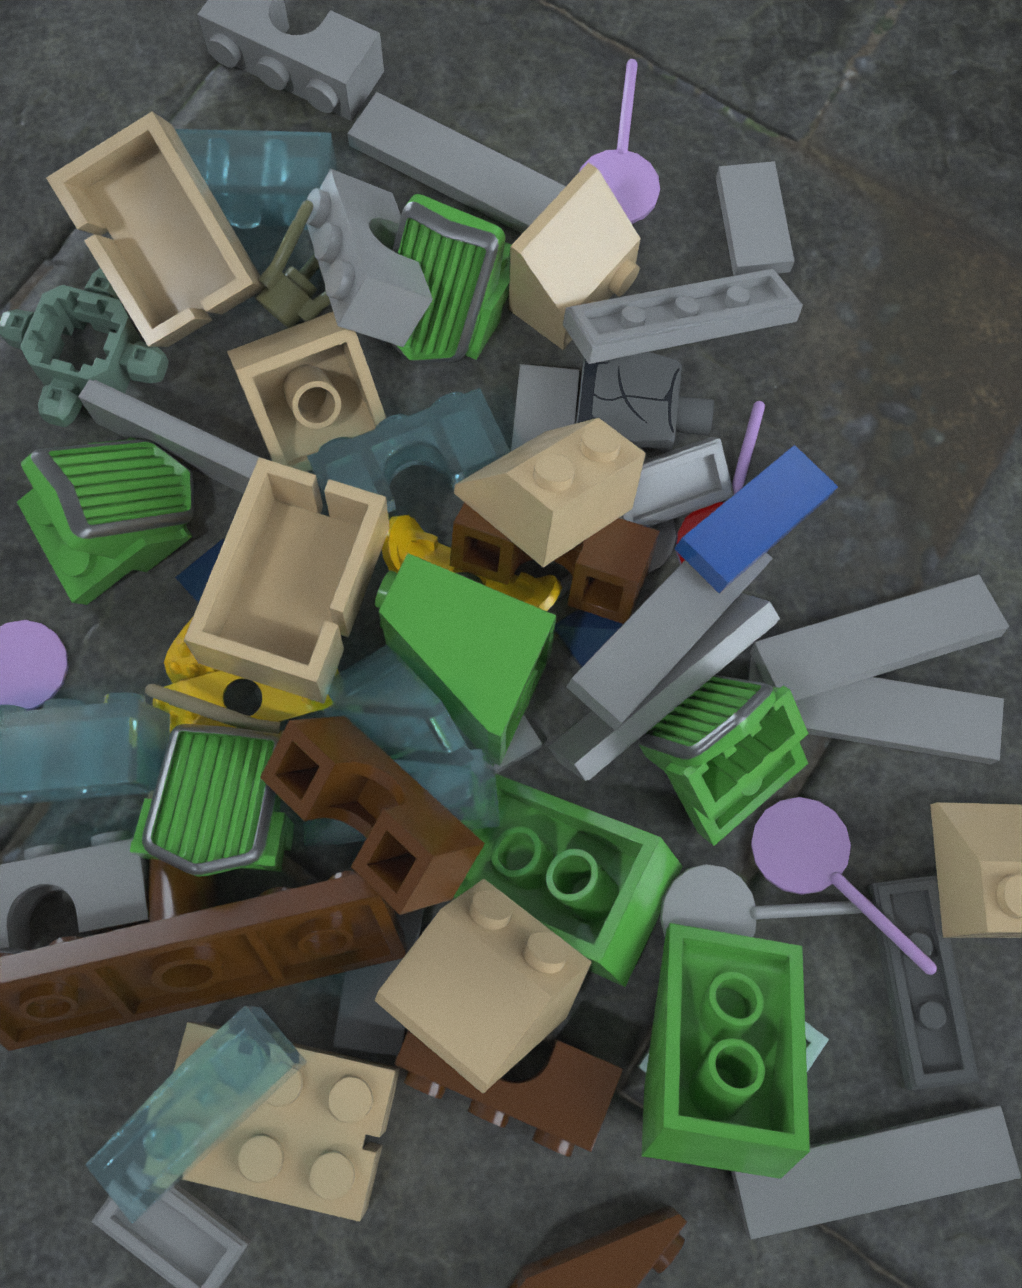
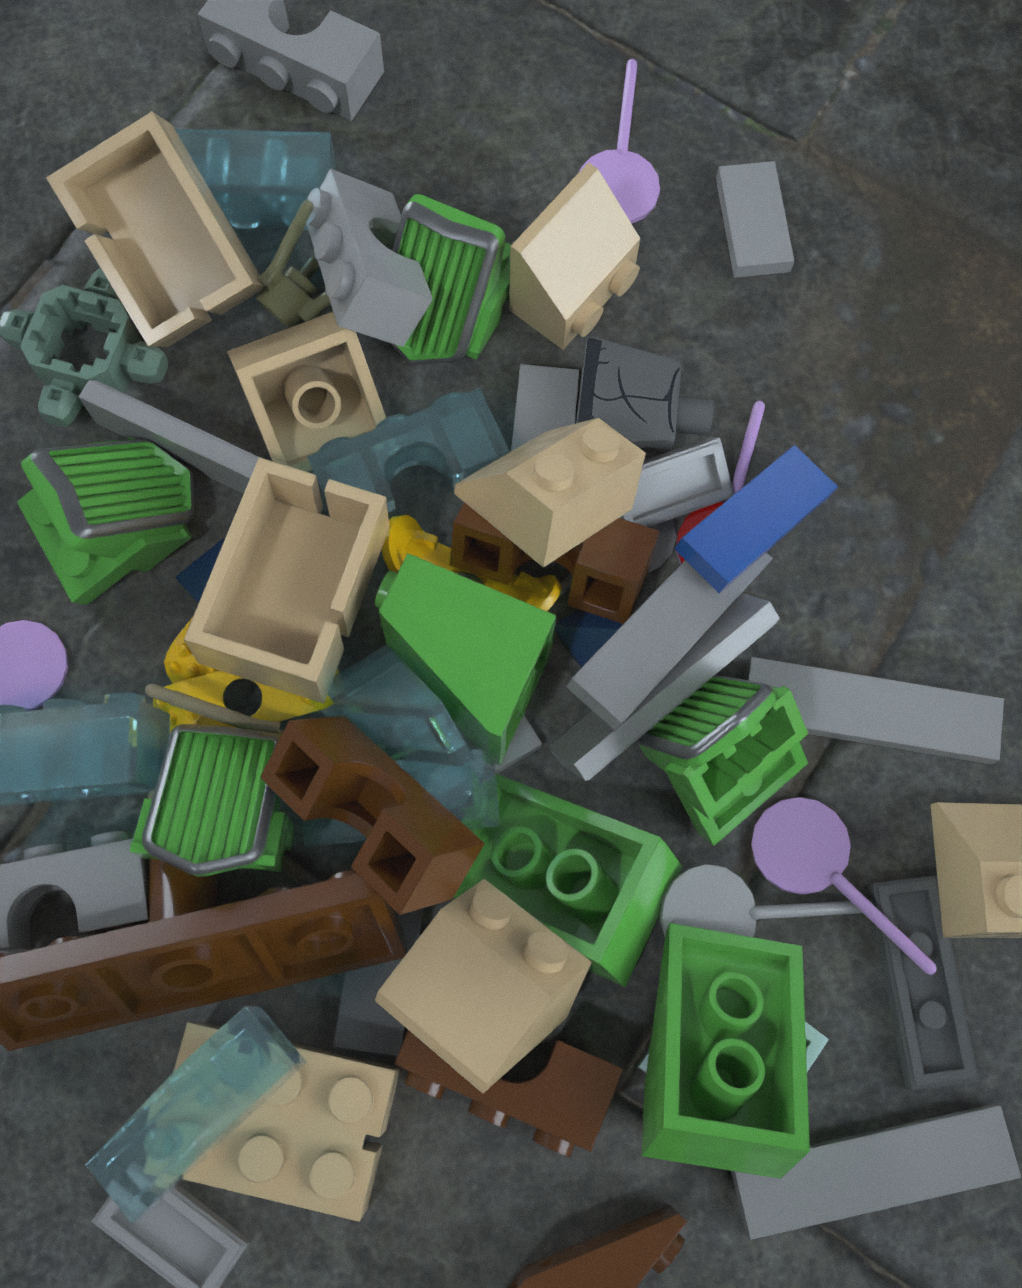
(452, 163): light grey tile -> none
(680, 315): light grey tile -> none
(880, 638): light grey tile -> none

